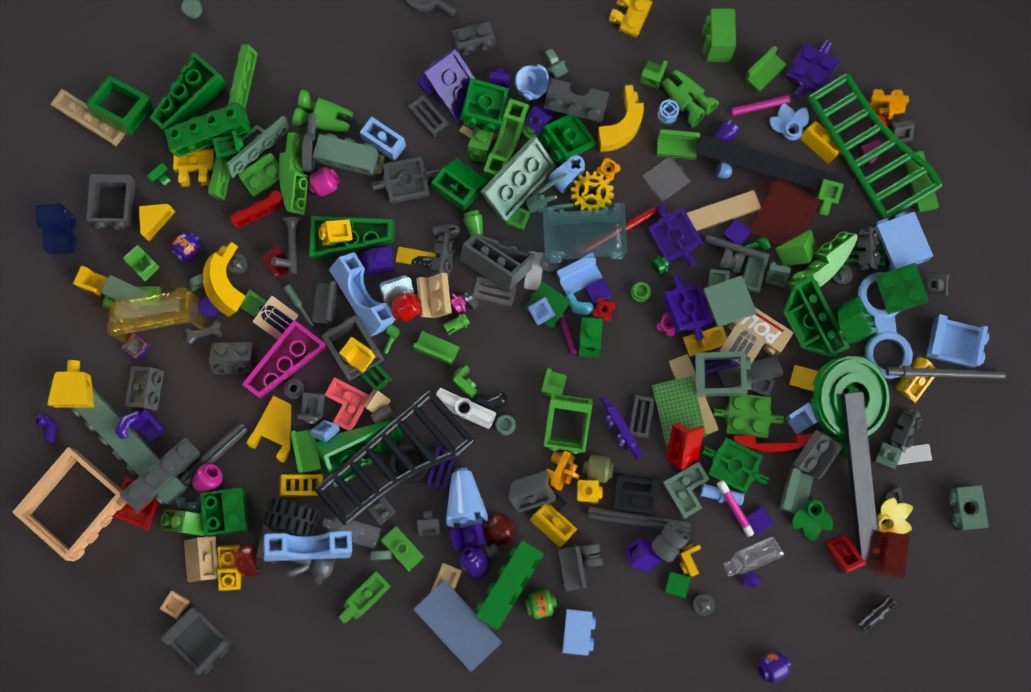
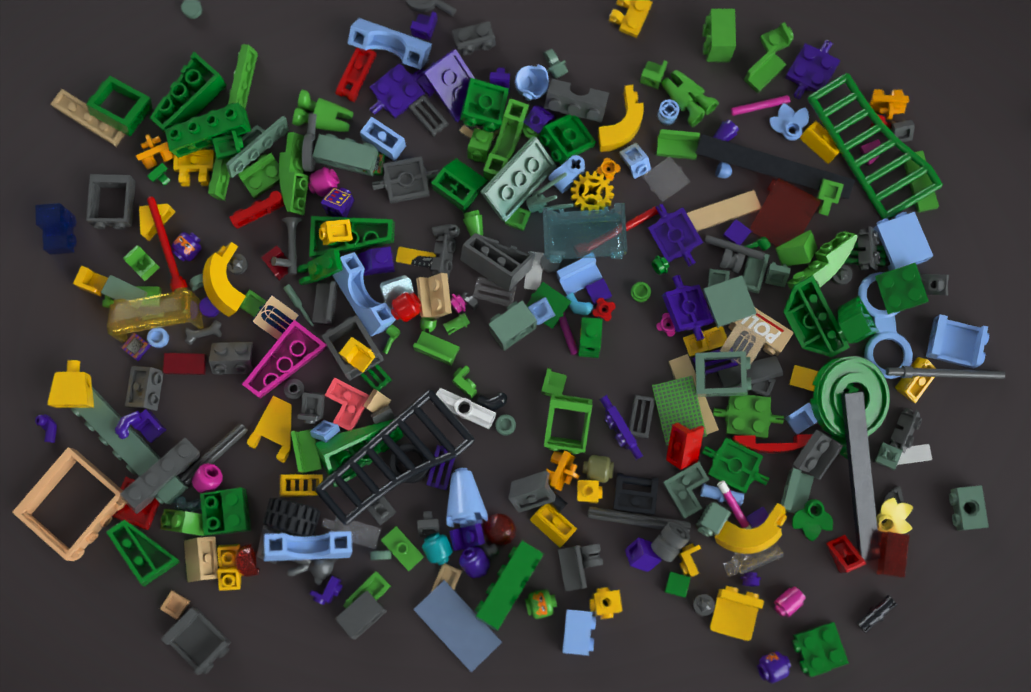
(141, 553): none -> green wedge
(147, 157): none -> light orange hips
(157, 337): none -> light blue tile
(177, 280): none -> red piece
(184, 363): none -> dark red tile
(321, 267): none -> green hinge
(332, 589): none -> dark purple bracket
(338, 202): none -> dark purple slope
(355, 73): none -> red plate
(360, 615): none -> dark grey panel
(373, 36): none -> light blue arch
(396, 91): none -> dark purple plate
(424, 26): none -> dark purple panel
(429, 323): none -> bright green hinge
(437, 548): none -> teal head
(512, 325): none -> sand green brick
(613, 603): none -> yellow brick
(636, 160): none -> light blue bracket
(712, 520): none -> sand green brick
(735, 613): none -> yellow bracket
(753, 540): none -> yellow arch
(779, 37): none -> bright green bracket
(789, 602): none -> dark pink brick
(819, 649): none -> green plate

